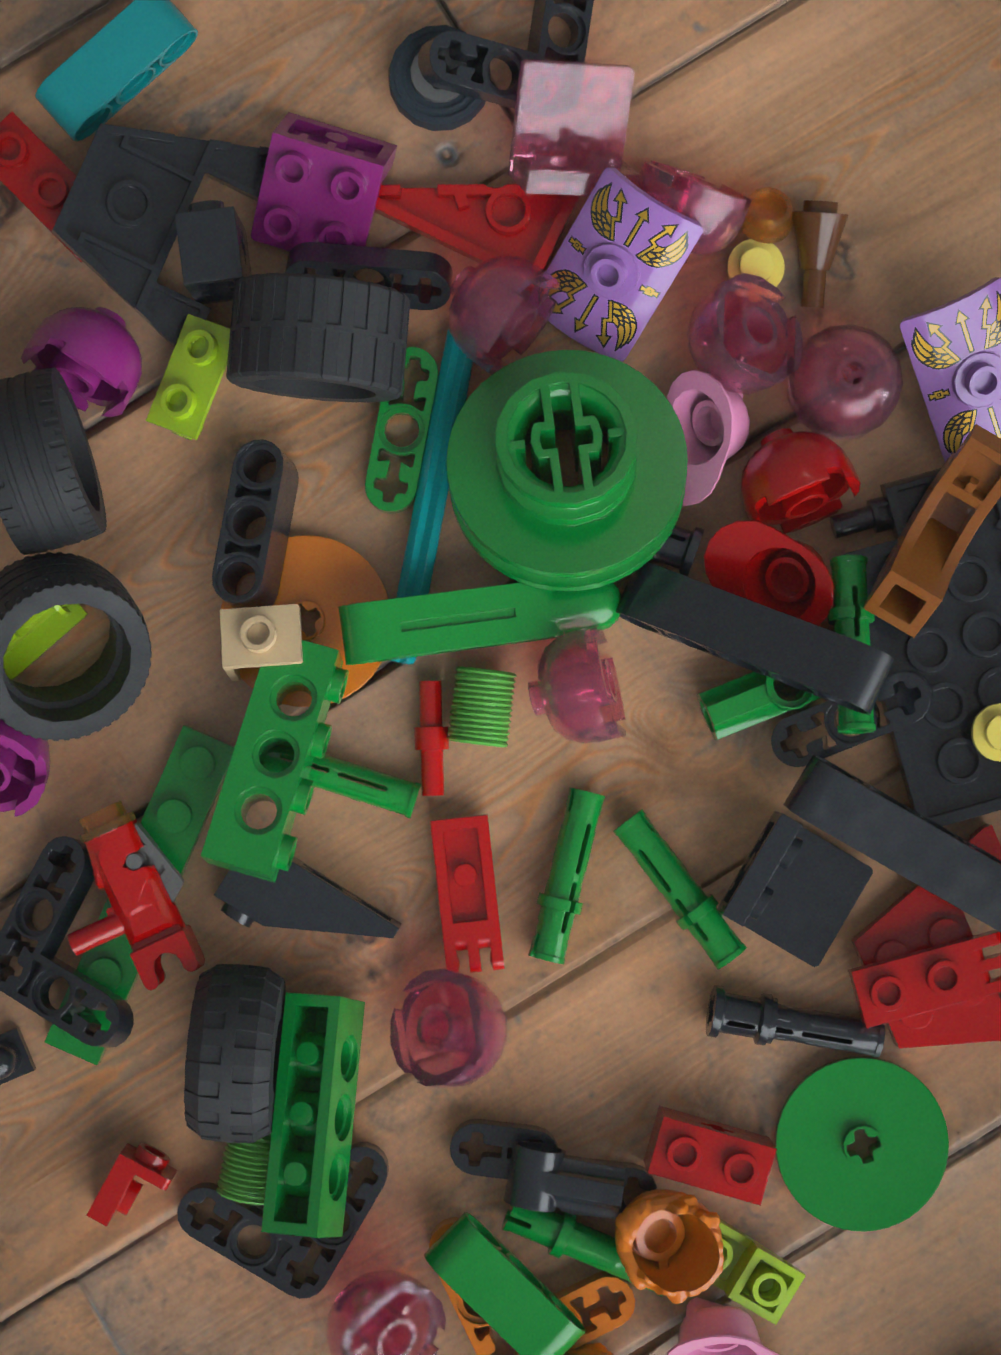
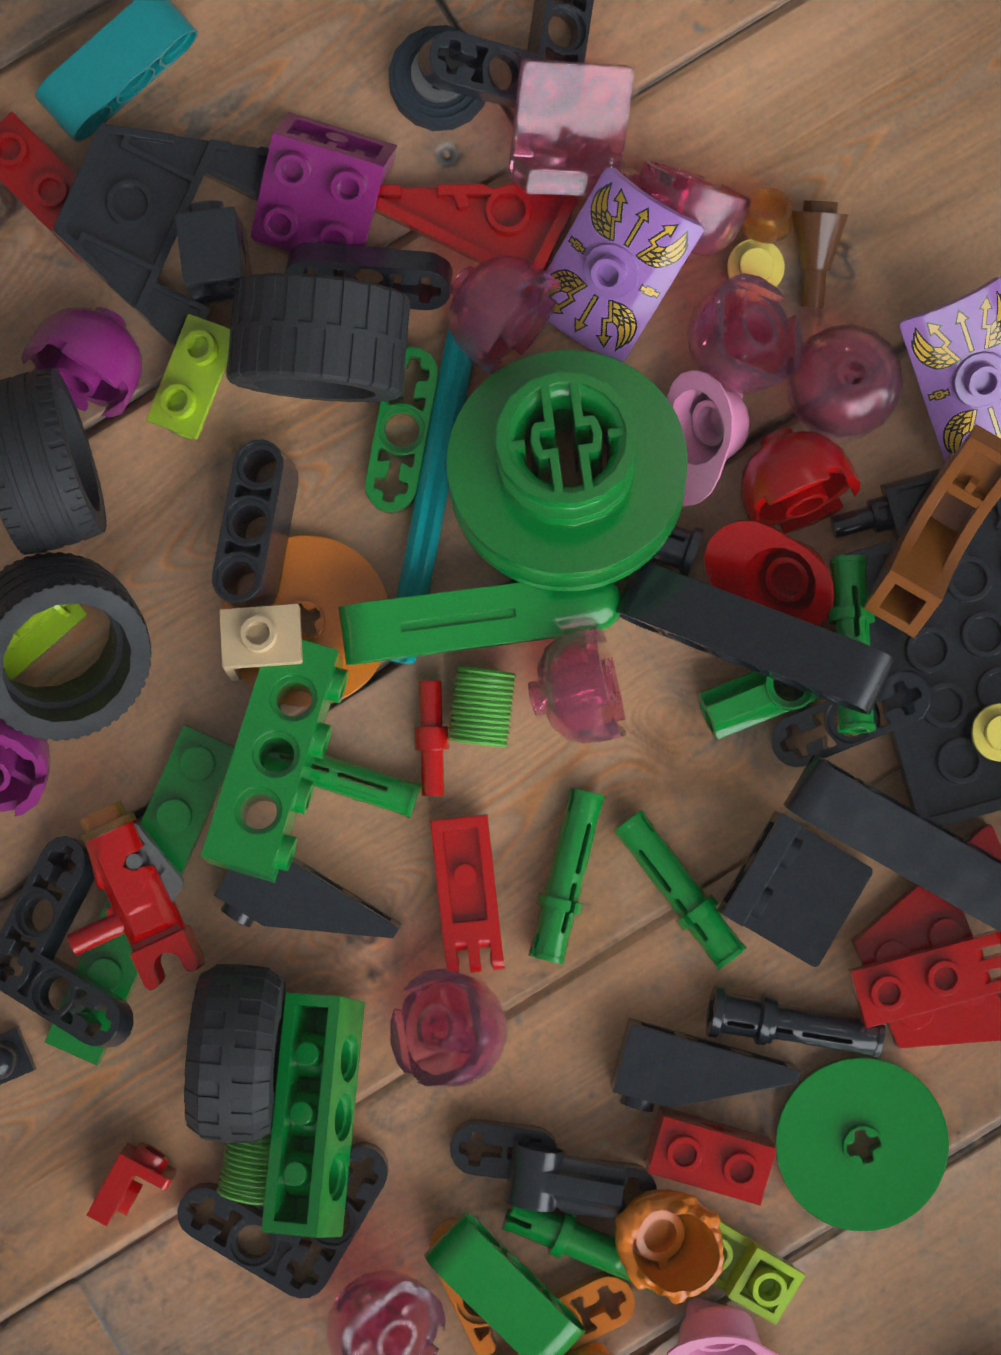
(684, 1069): none -> black slope

